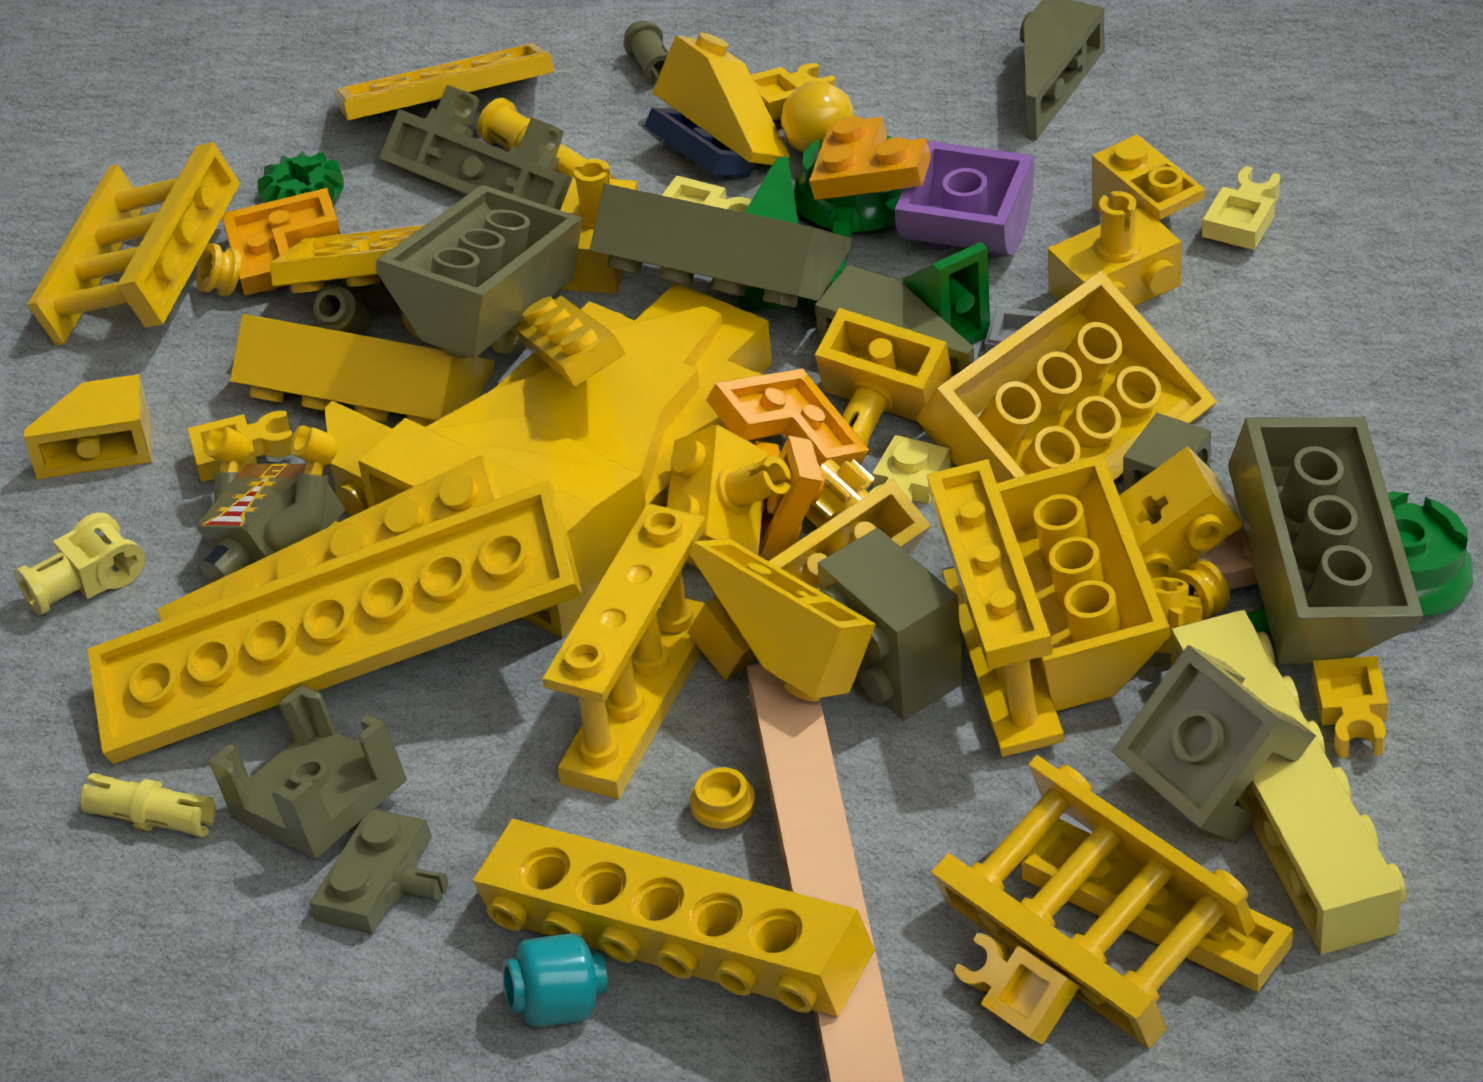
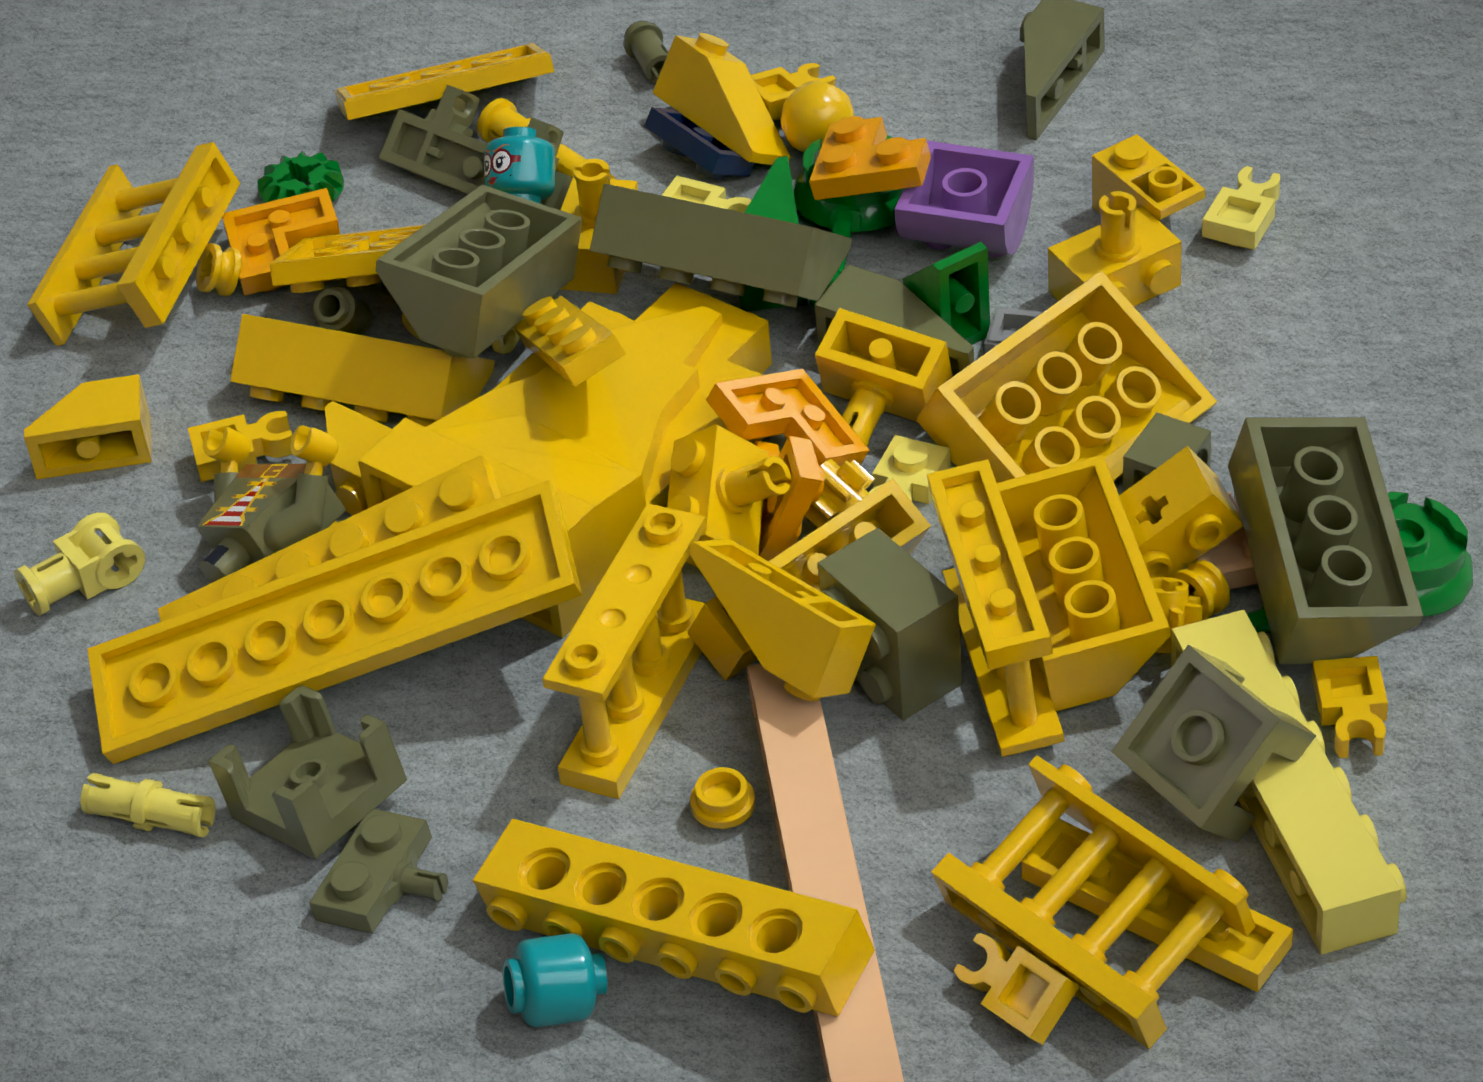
(520, 164): none -> teal head

